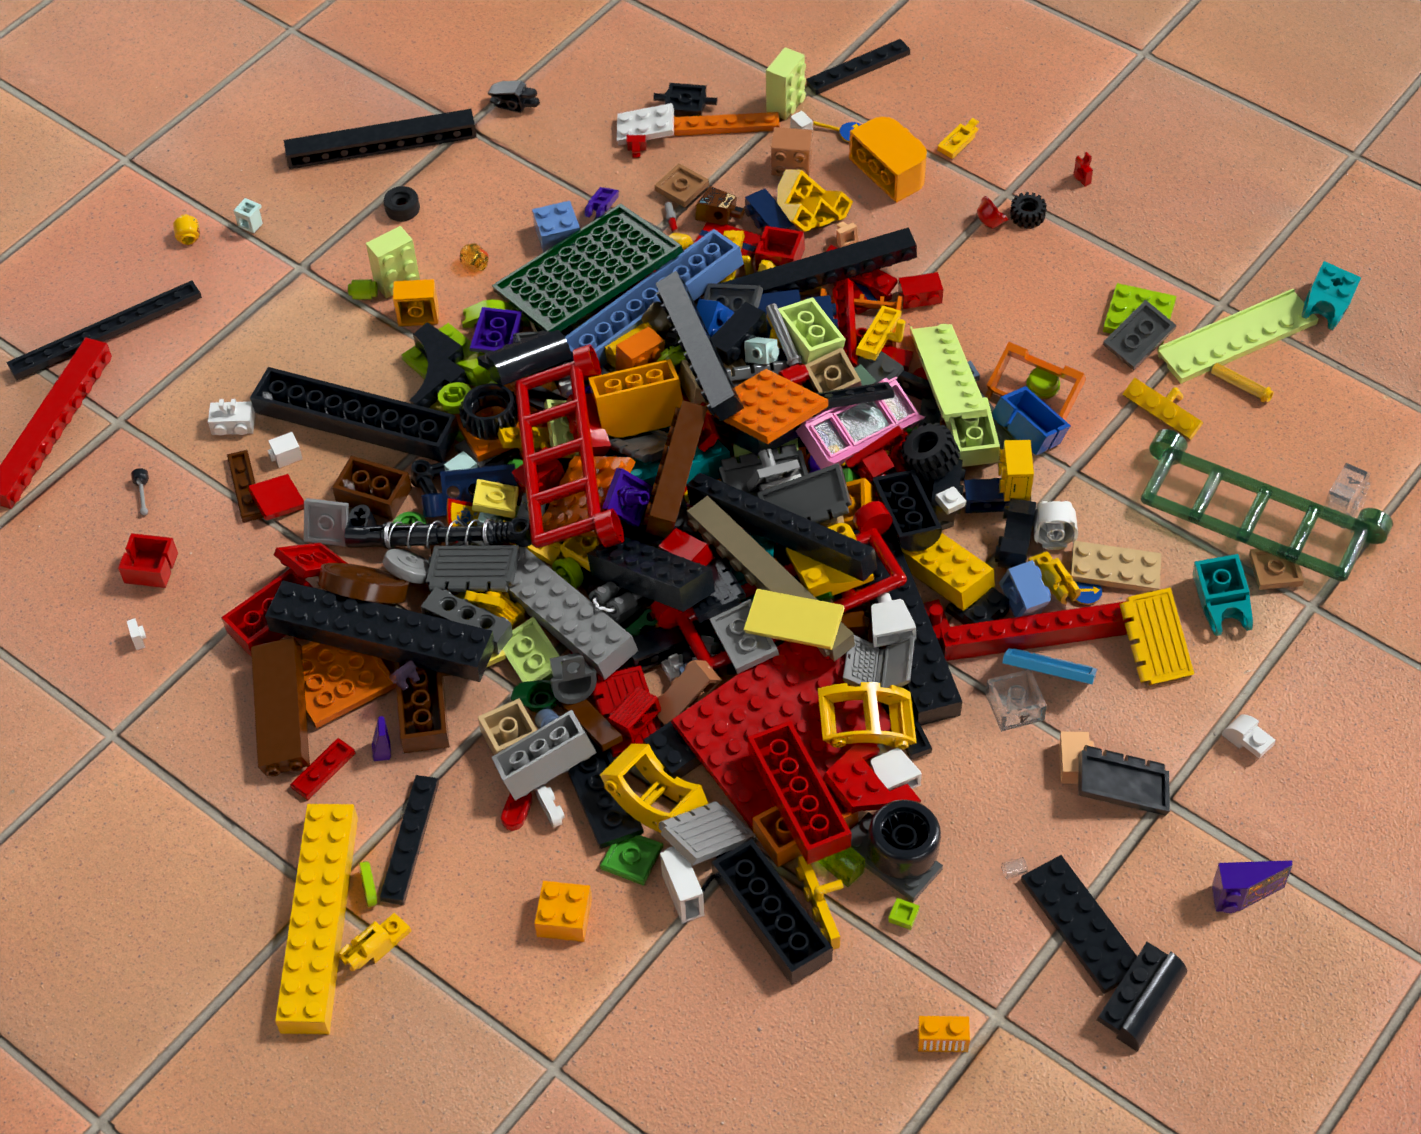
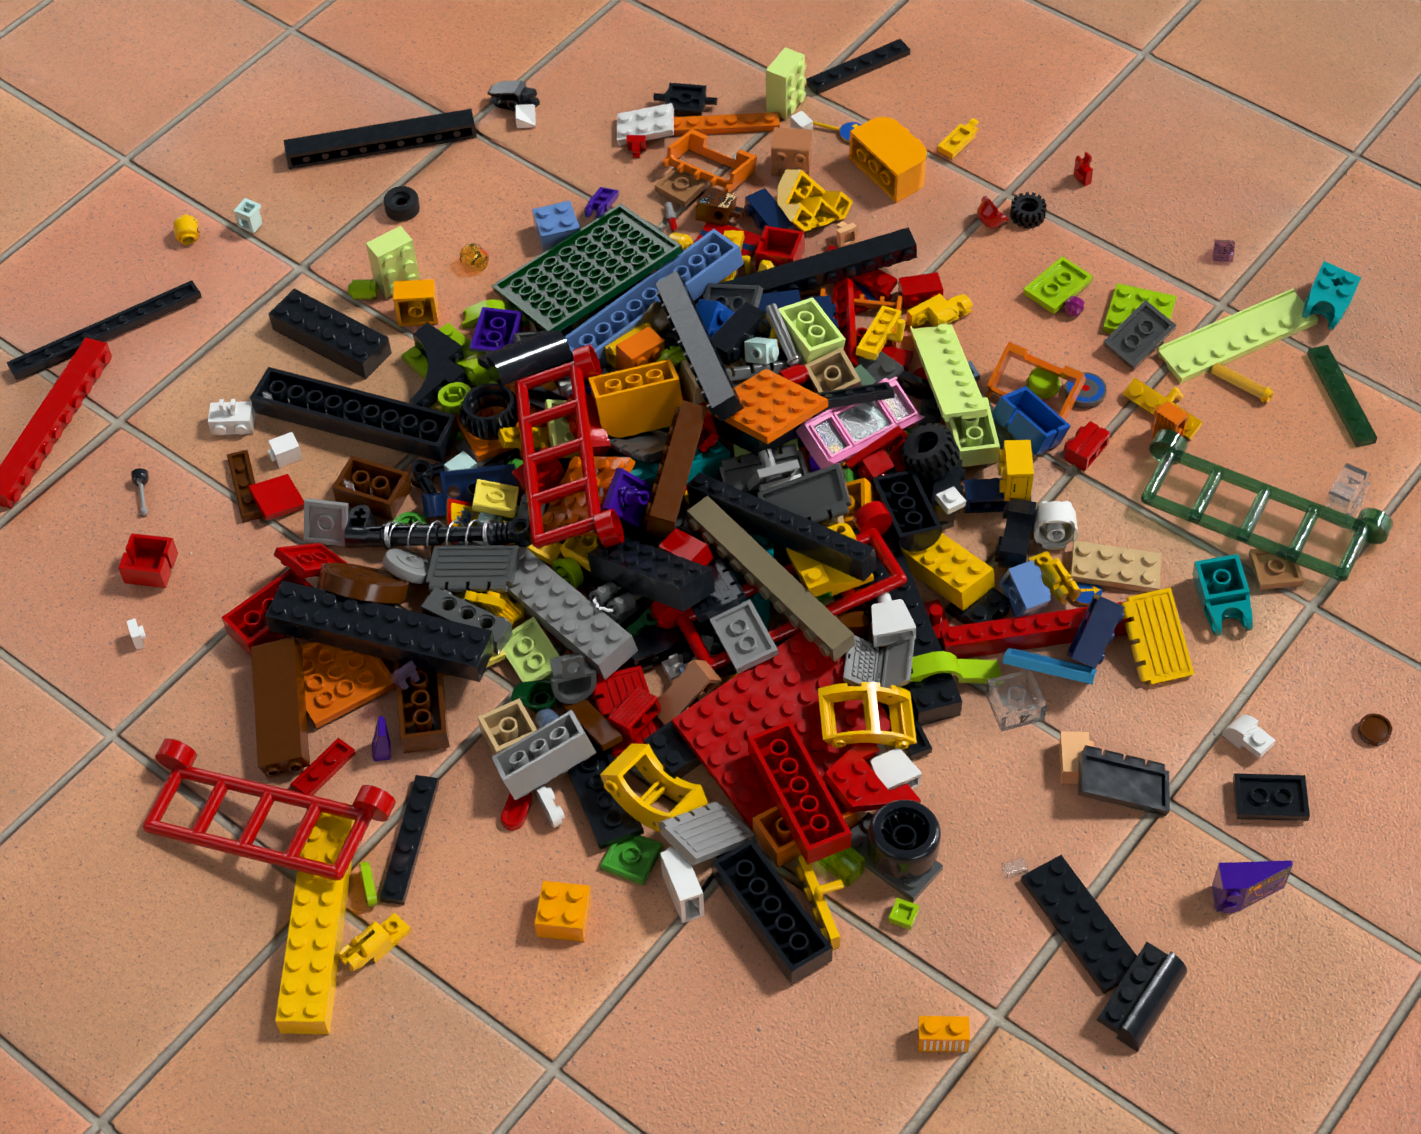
(177, 756): none -> red fence
(330, 333): none -> black brick
(525, 116): none -> white slope
(697, 142): none -> orange hinge
(794, 619): light yellow tile -> none
(939, 310): none -> yellow plate
(945, 662): none -> lime piece
(1057, 284): none -> lime plate
(1074, 306): none -> magenta plate
(1086, 445): none -> red brick
(1092, 392): none -> tile
(1095, 631): none -> dark blue brick
(1169, 417): none -> orange brick
(1223, 250): none -> tile
(1271, 797): none -> black plate
(1342, 396): none -> clear green plate
(1375, 729): none -> reddish brown piece

